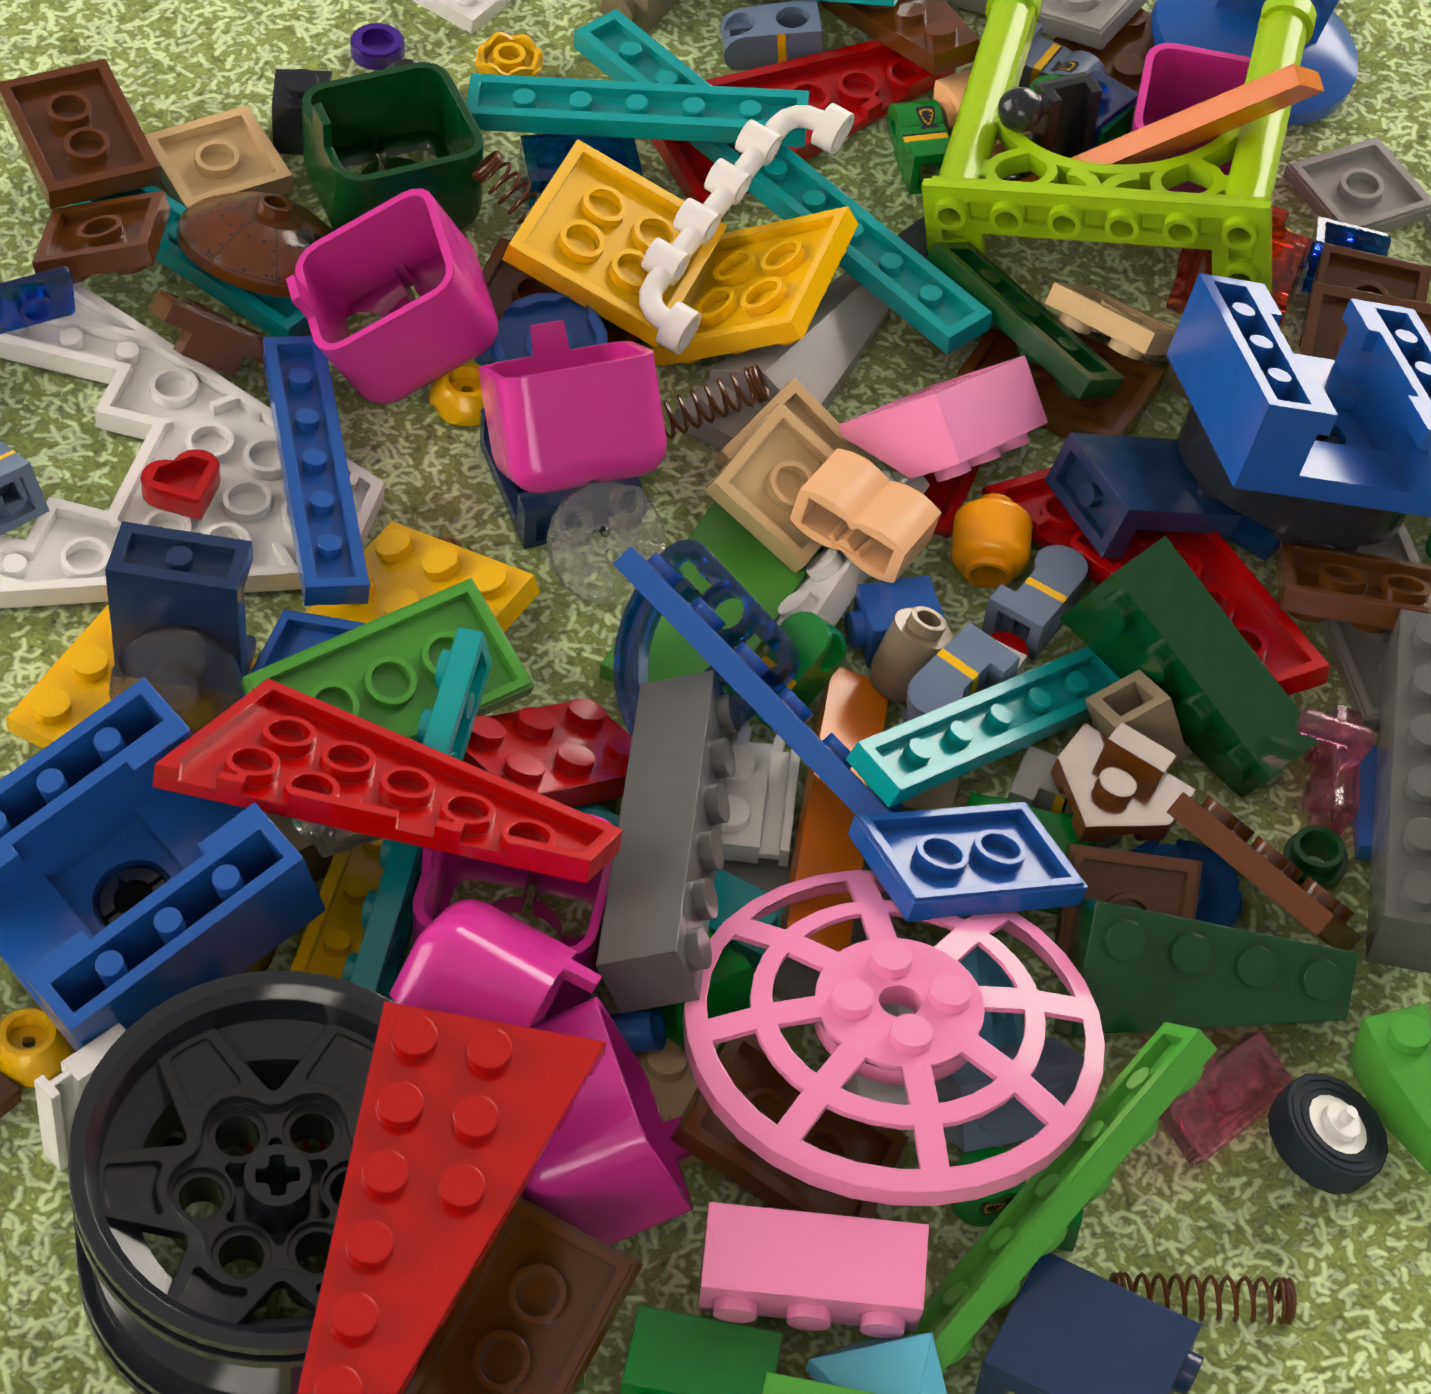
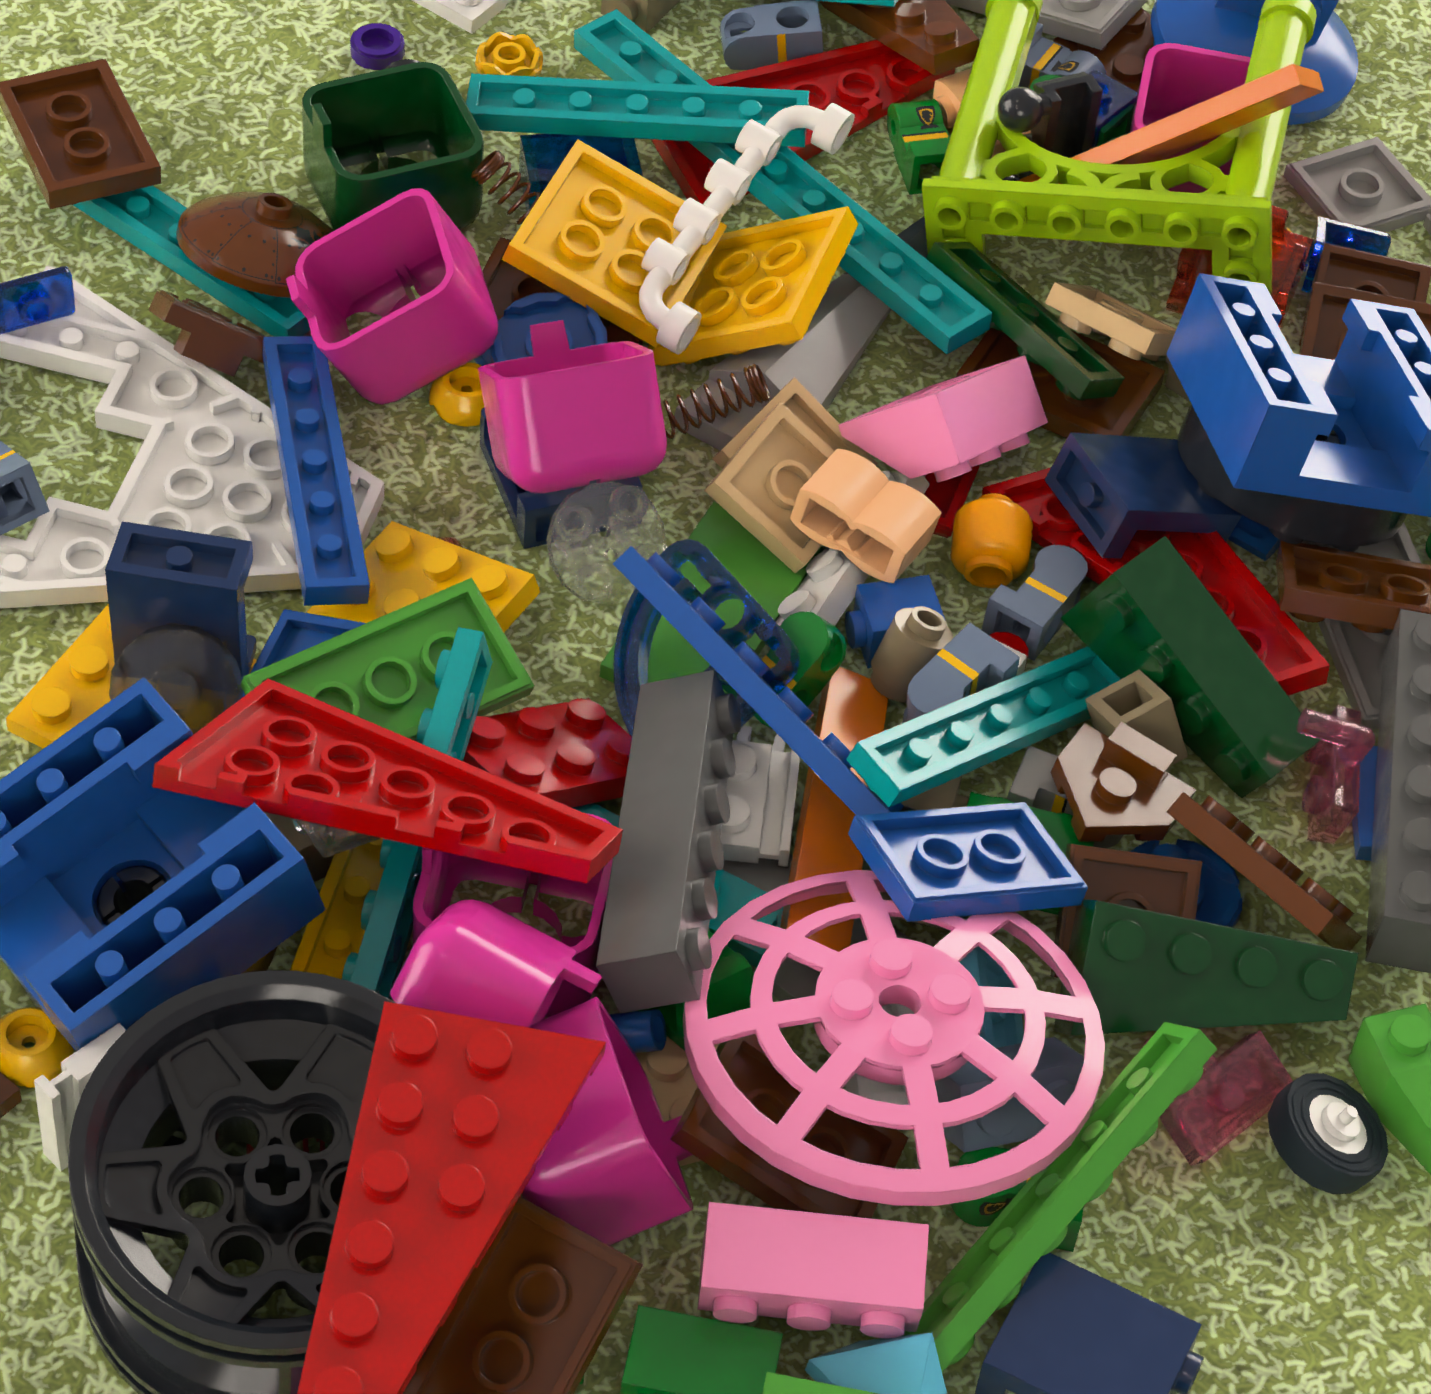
(104, 236): reddish brown plate -> none
(182, 484): red tile -> none
(219, 157): tan plate -> none
(287, 106): black brick -> none
(1285, 1291): reddish brown piece -> none
(1324, 844): dark green plate -> none

